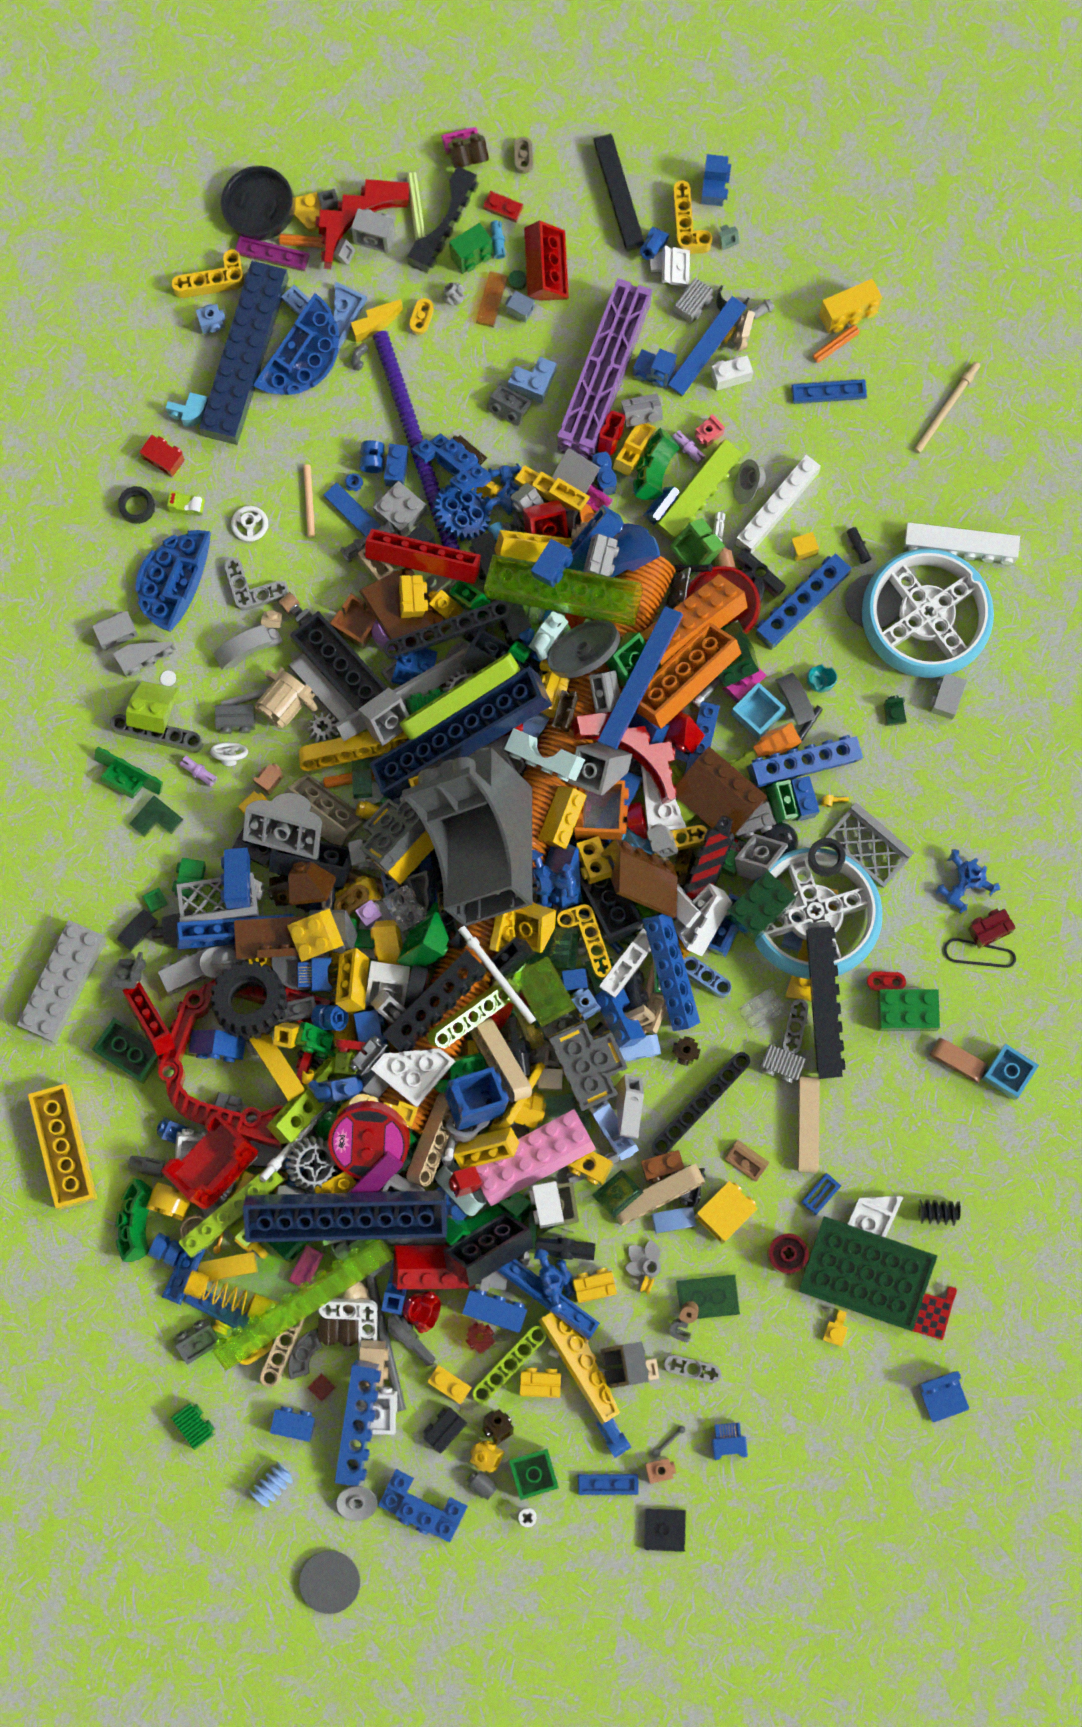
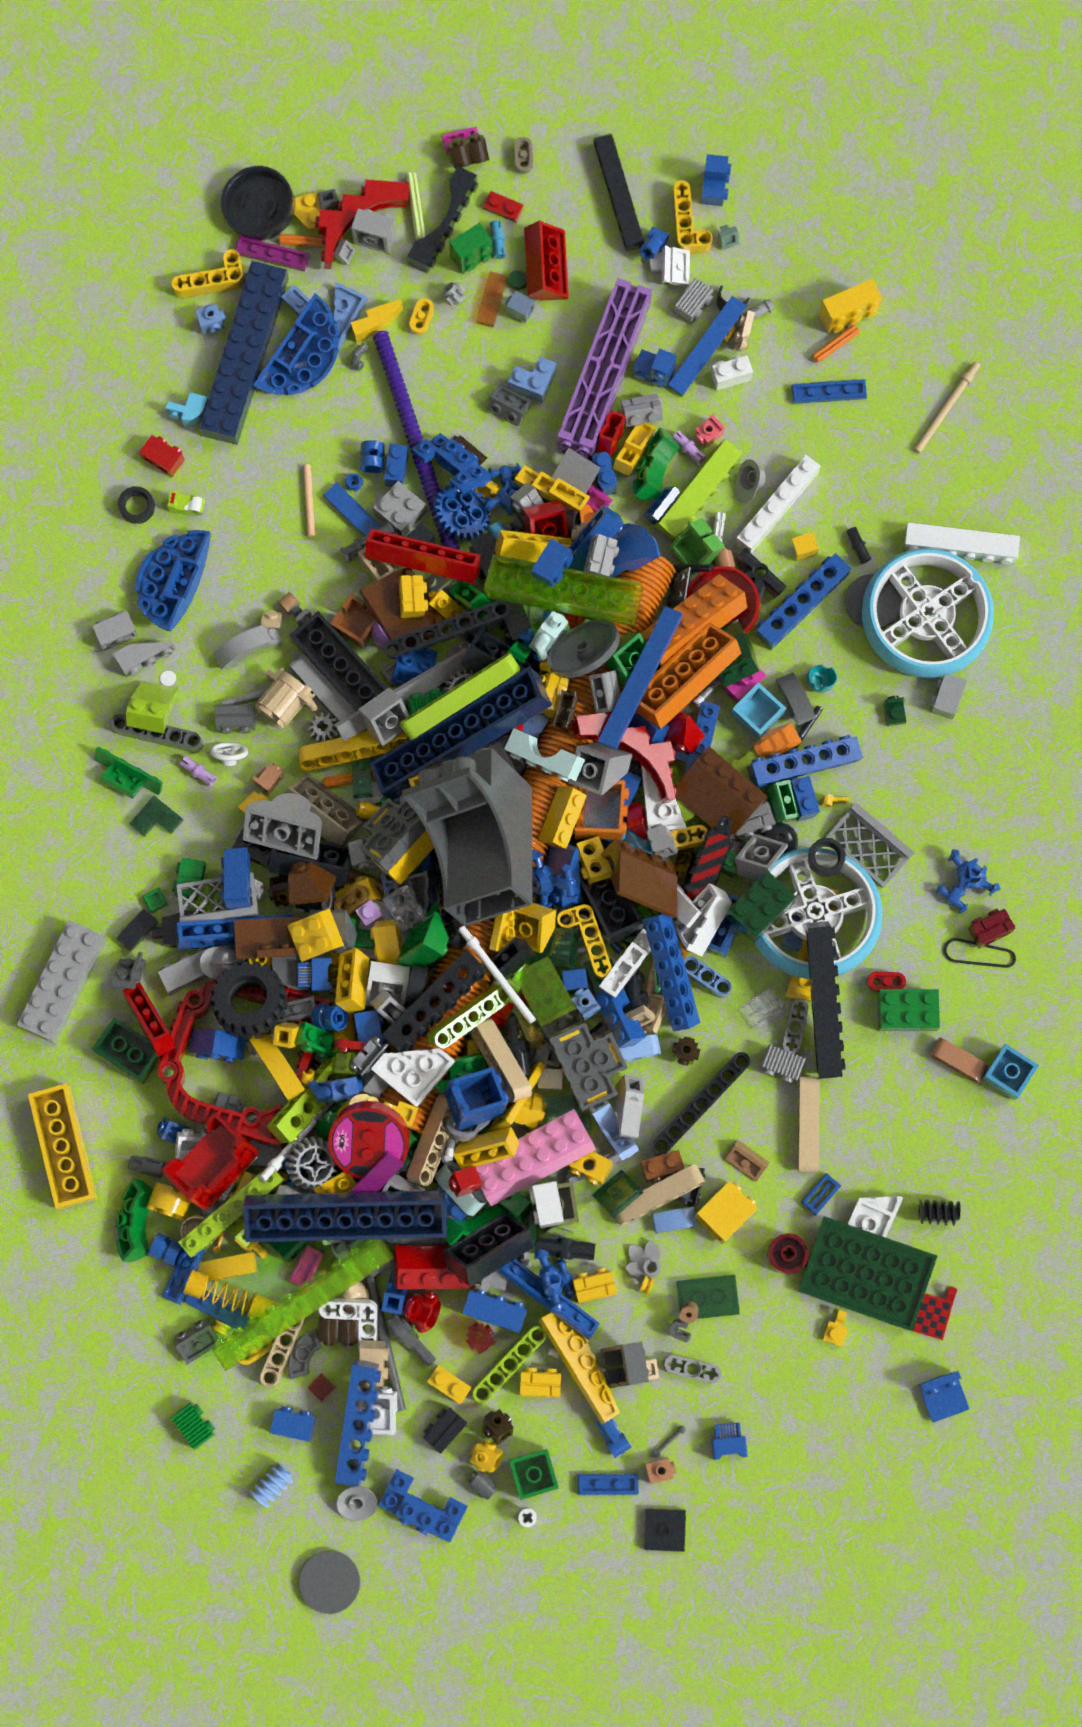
(249, 517): white piece -> none
(251, 595): light grey beam -> none

